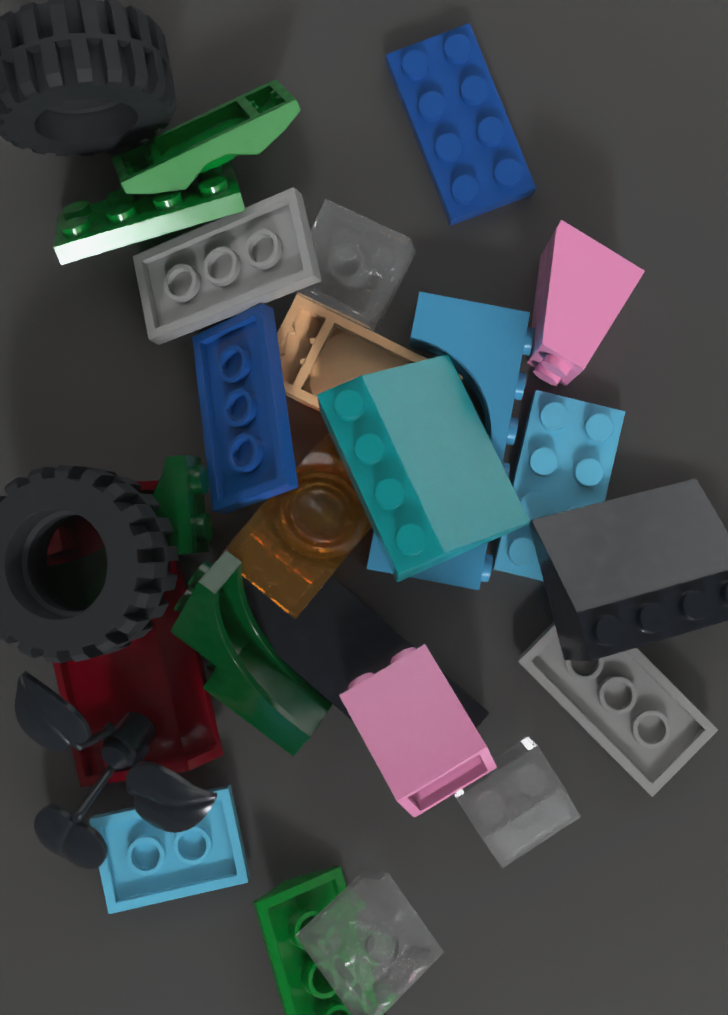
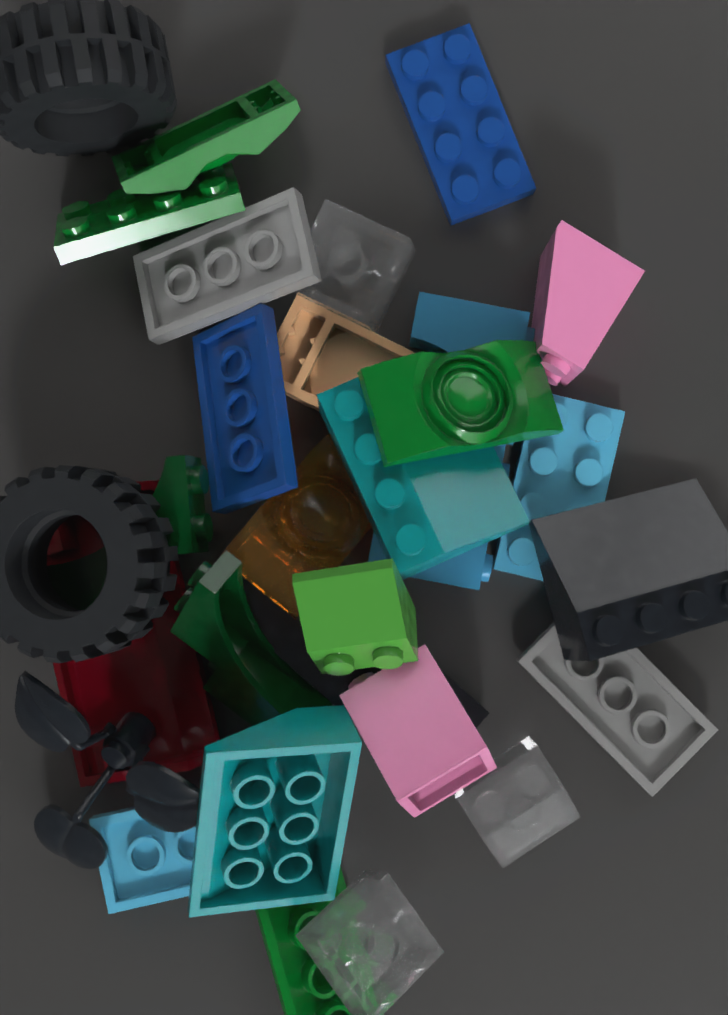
(274, 812): none -> teal slope
(356, 617): none -> bright green slope
(458, 400): none -> green slope

